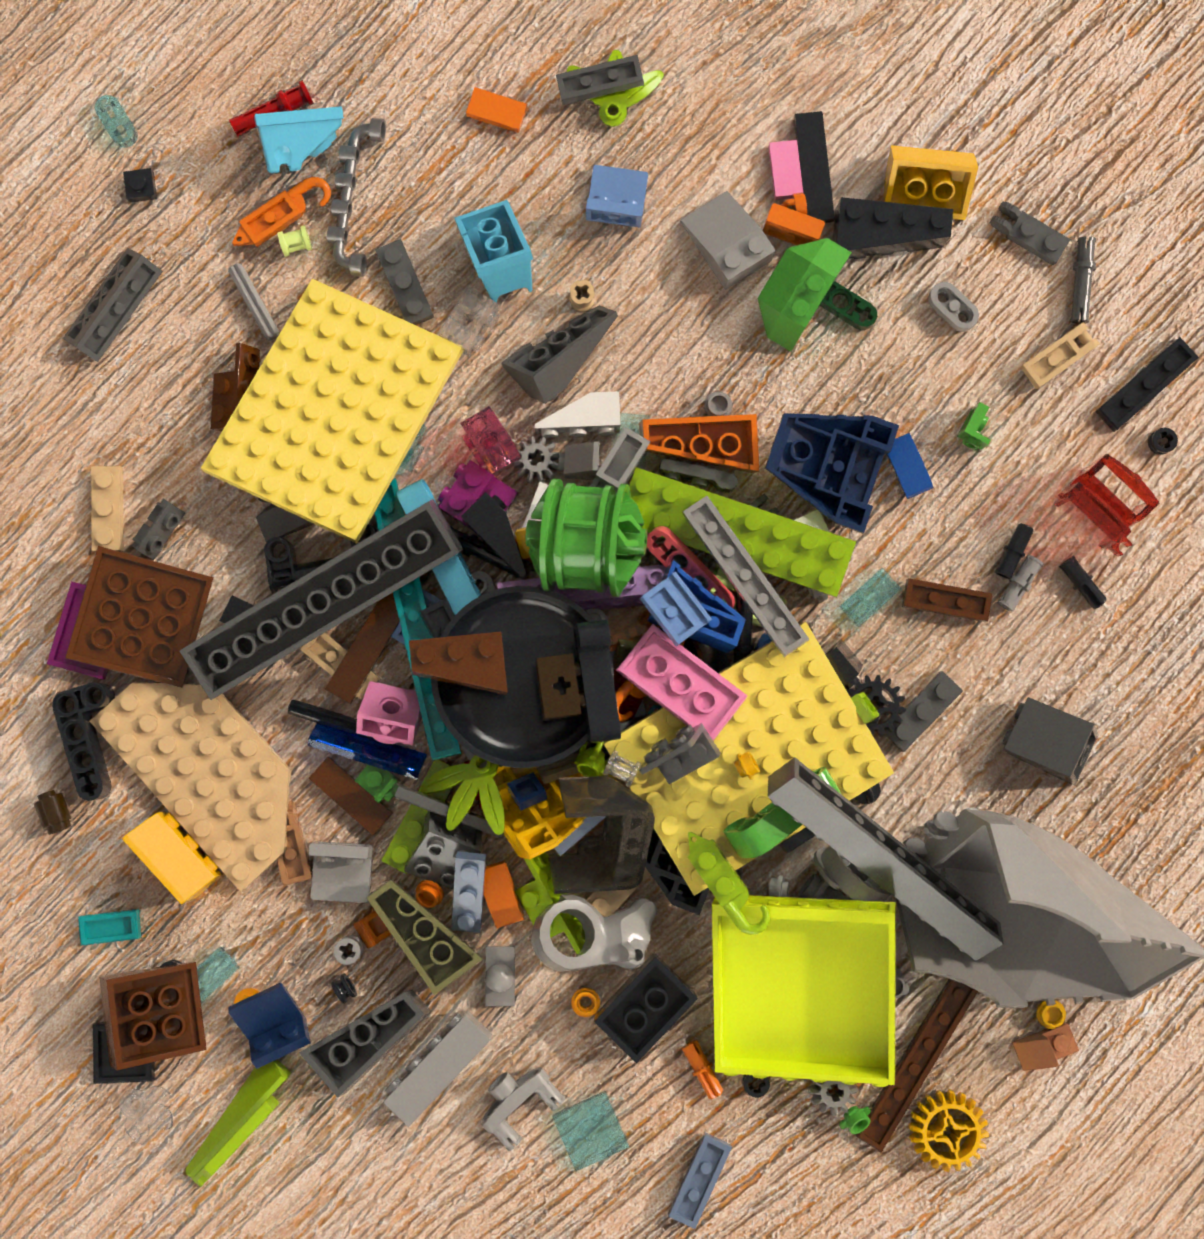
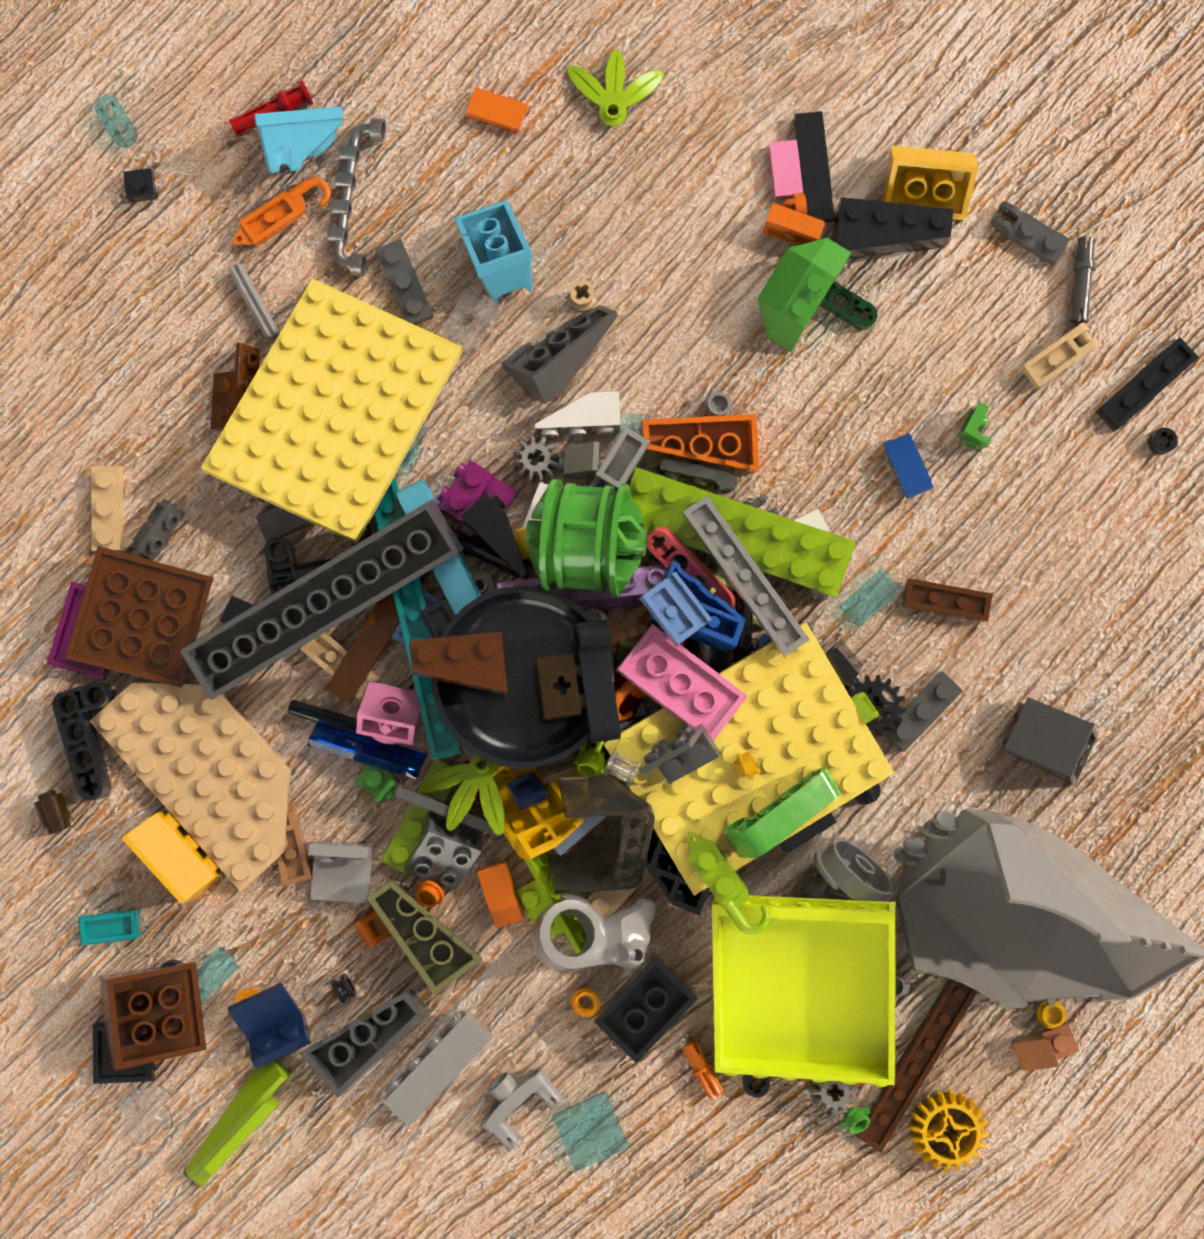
(112, 304): dark grey fence -> none
(294, 241): yellowish green bush -> none
(339, 950): light grey bush -> none
(350, 795): reddish brown tile -> none
(468, 892): sand blue plate -> none
(490, 440): clear pink brick -> none
(500, 976): light grey tile -> none
(600, 79): dark grey plate -> none
(617, 196): medium blue bracket -> none
(699, 1180): sand blue plate -> none
(728, 239): light grey slope -> none
(779, 887): white plate -> none
(832, 462): dark blue wedge -> none
(884, 859): brick -> none
(955, 304): light grey plate -> none
(1014, 551): black axle -> none
(1020, 583): light grey pin -> none
(1083, 582): black axle -> none
(1105, 507): clear red animal -> none

